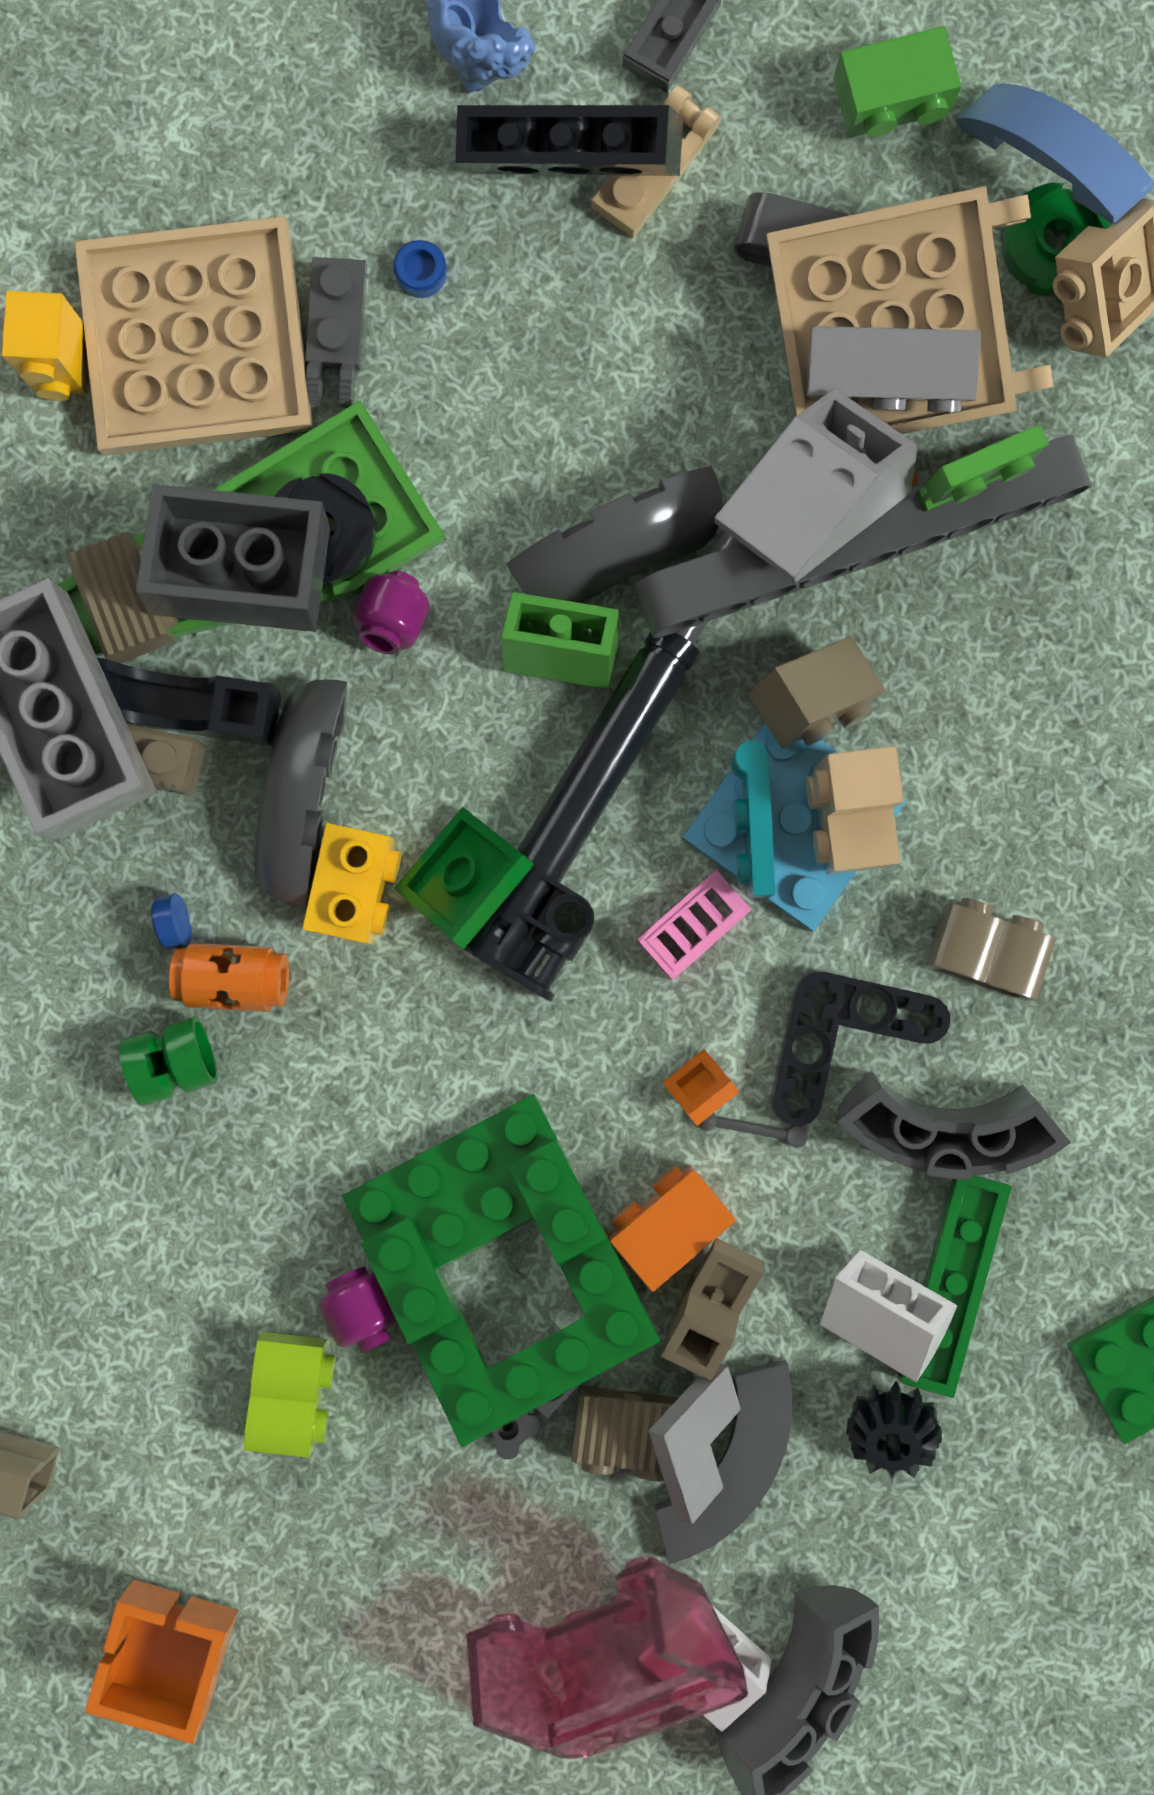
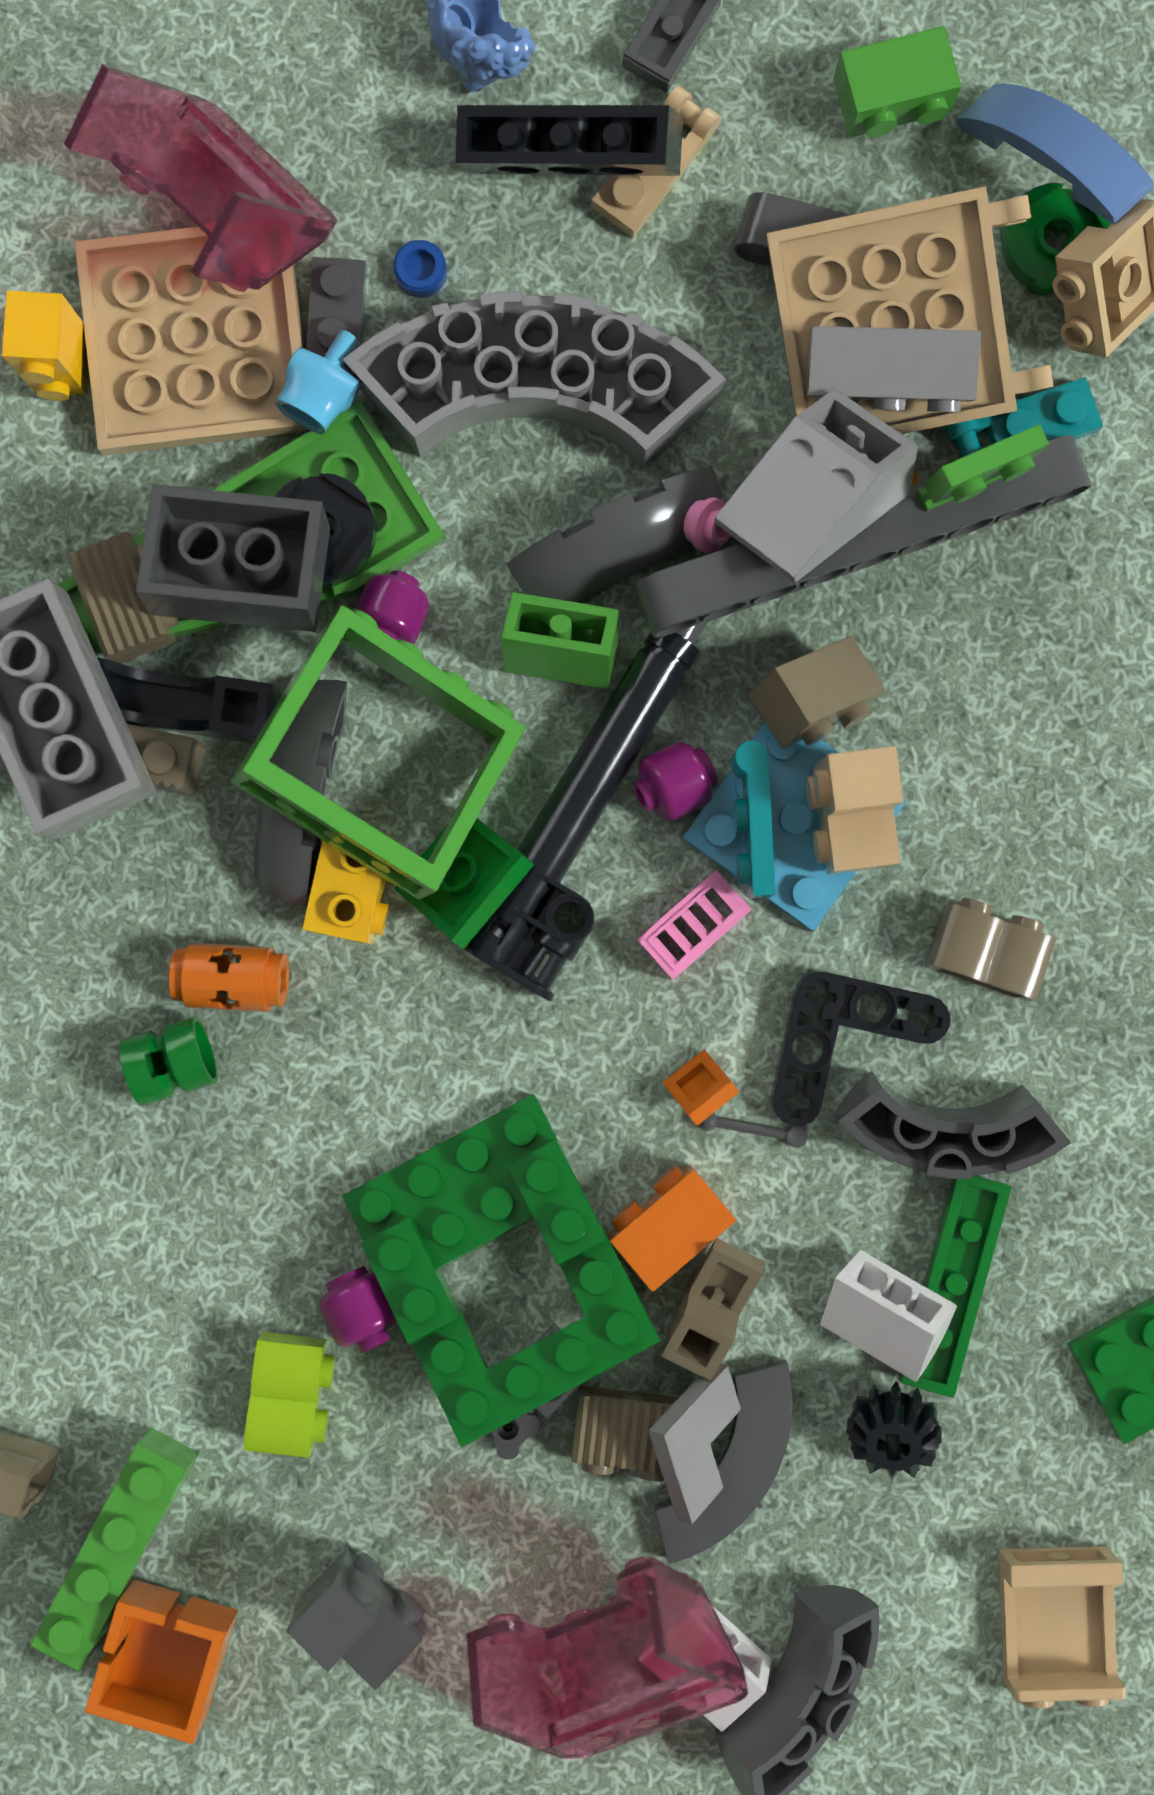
(114, 1549): none -> bright green arch
(171, 921): blue tile -> none
(210, 168): none -> clear pink windscreen
(318, 386): none -> medium azure piece
(336, 824): none -> bright green window
(357, 1619): none -> dark grey brick
(539, 361): none -> light grey brick
(675, 781): none -> magenta head
(701, 526): none -> bright pink plate
(1059, 411): none -> teal plate
(1060, 1625): none -> tan panel

